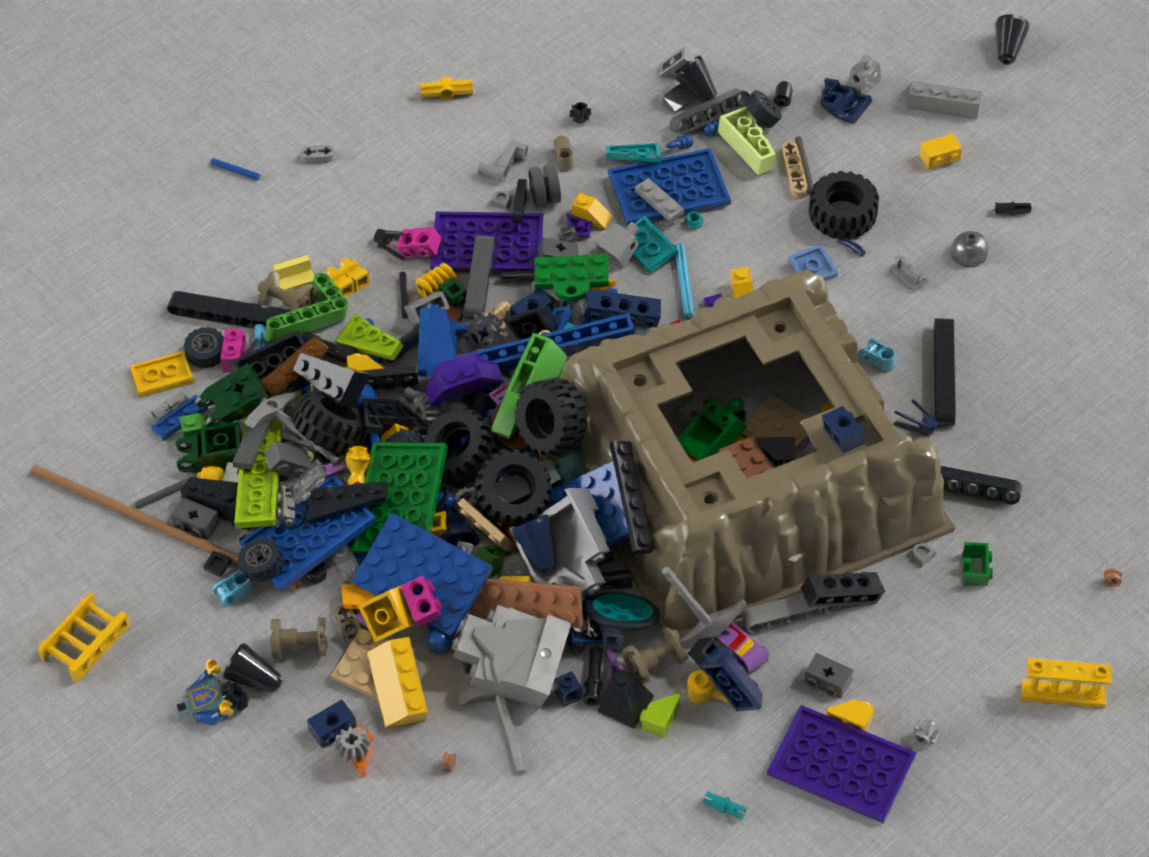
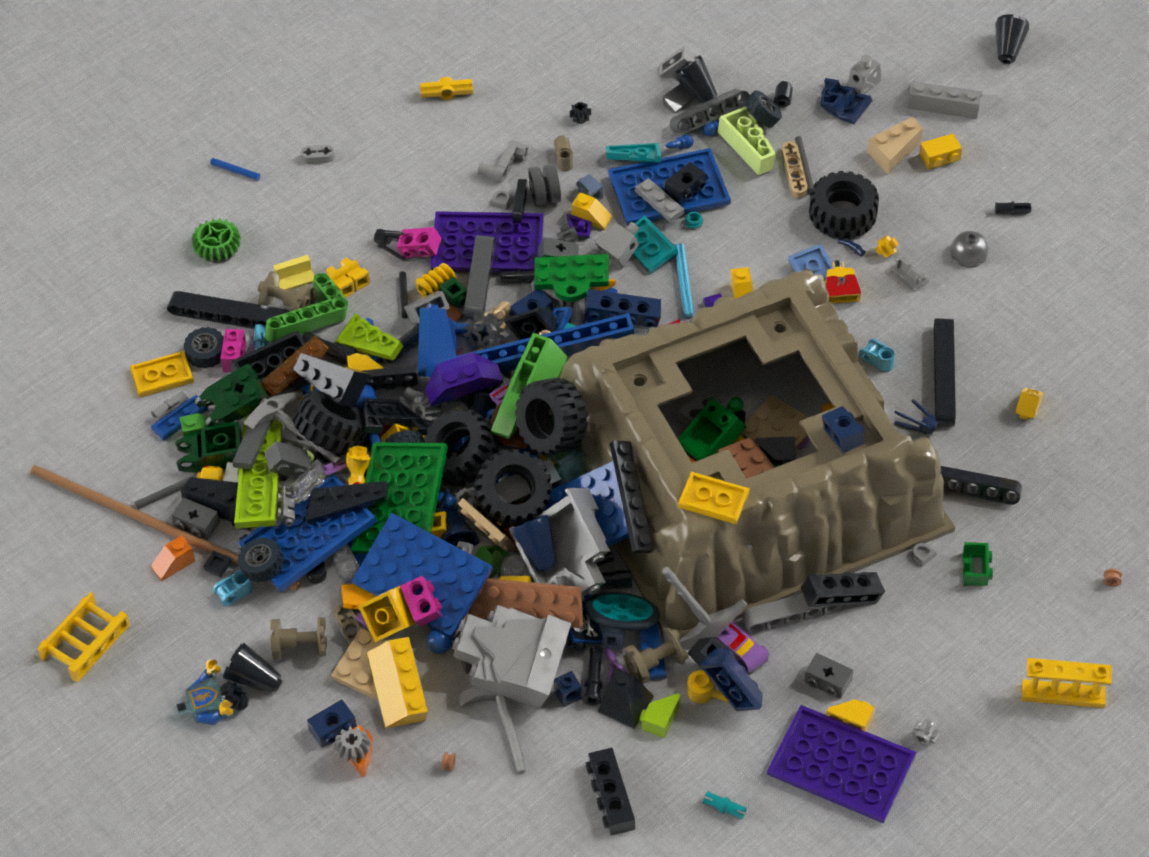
(173, 558): none -> orange slope
(216, 240): none -> bright green gear
(590, 186): none -> sand blue brick
(615, 821): none -> black brick
(651, 638): none -> blue tile
(685, 183): none -> black brick
(713, 497): none -> yellow tile
(842, 284): none -> torso
(886, 246): none -> yellow gear
(895, 143): none -> tan wedge
(1029, 403): none -> yellow slope

